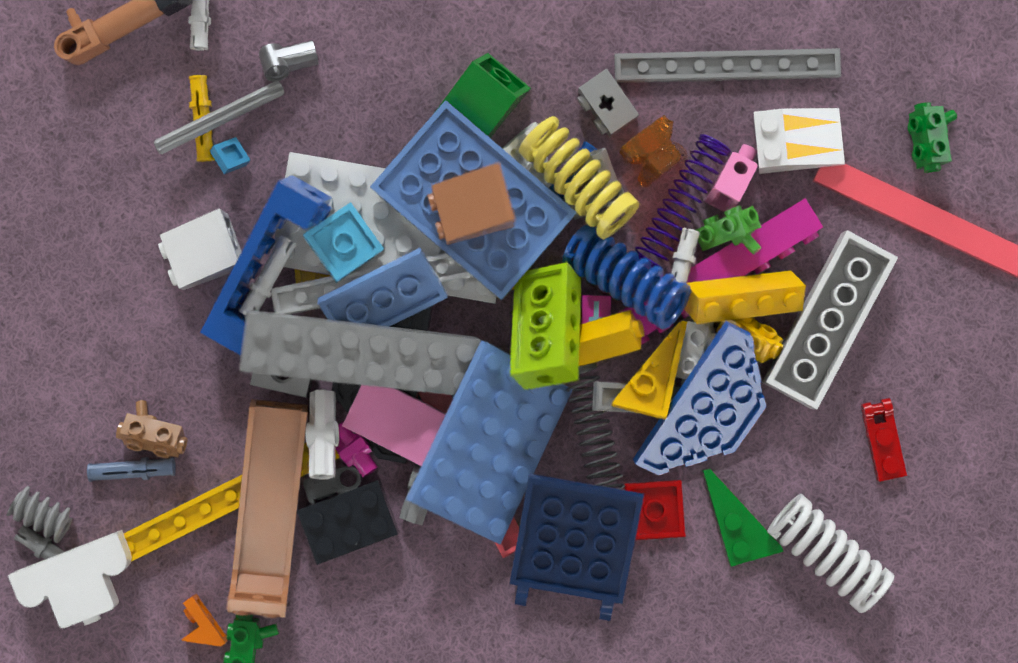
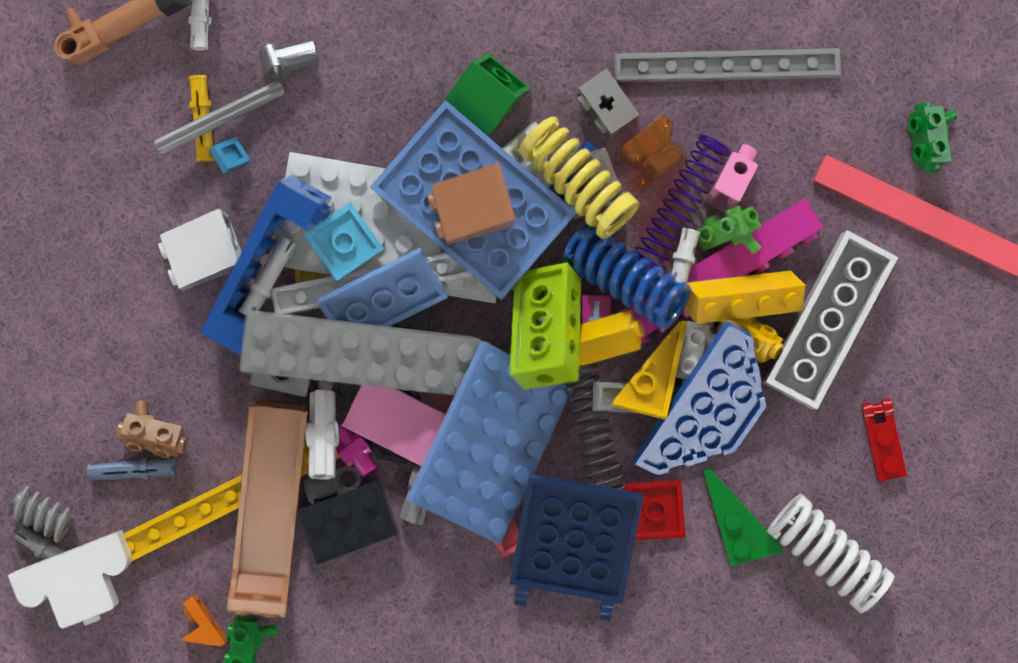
(798, 139): white slope -> none

